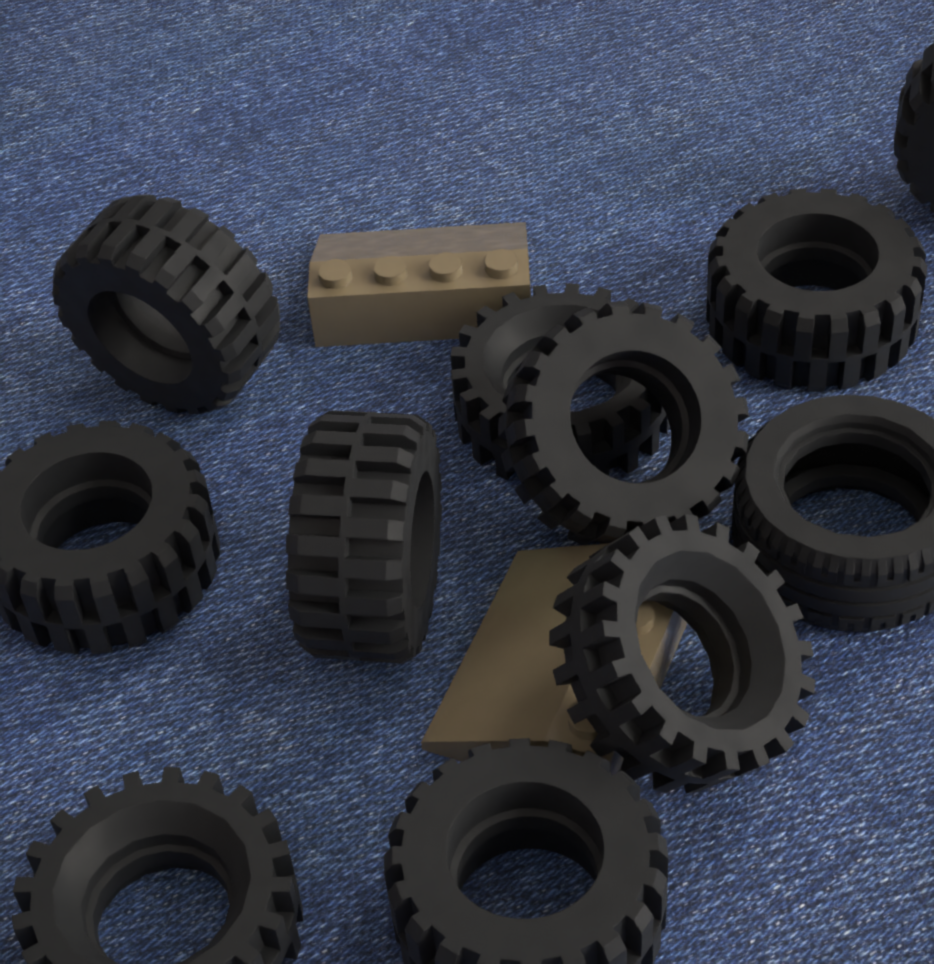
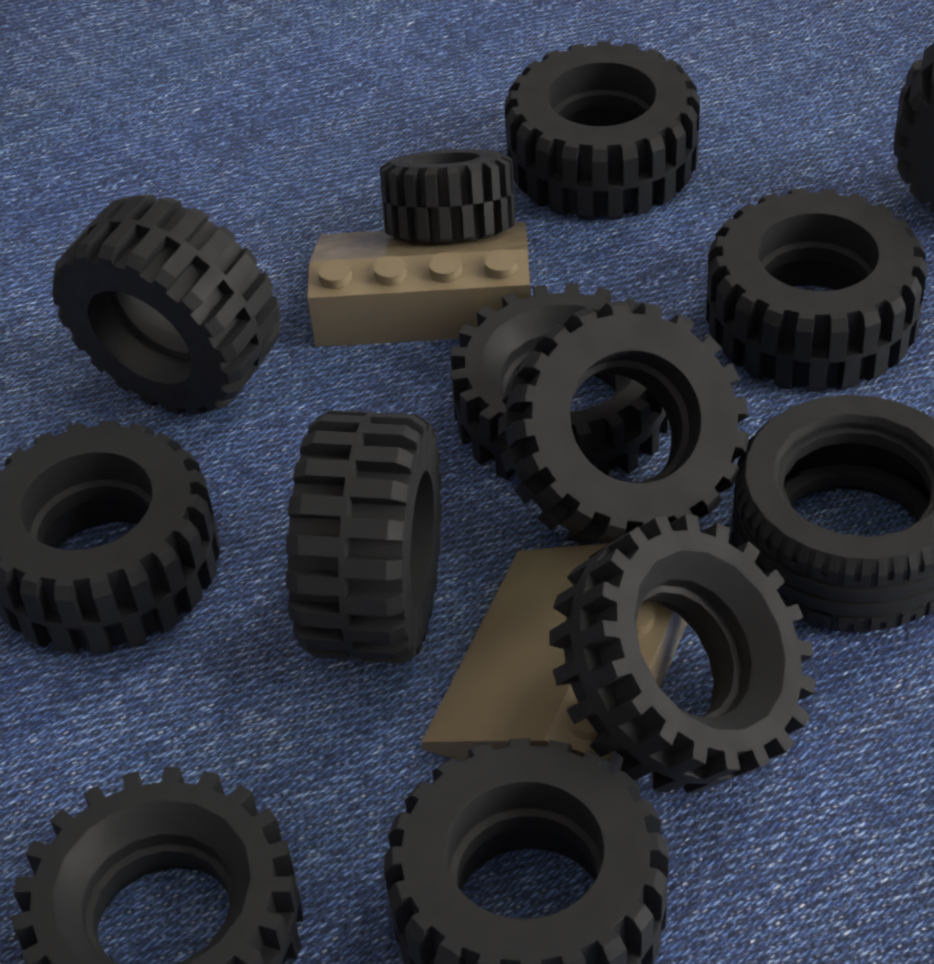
(447, 195): none -> black tyre
(602, 130): none -> black tyre

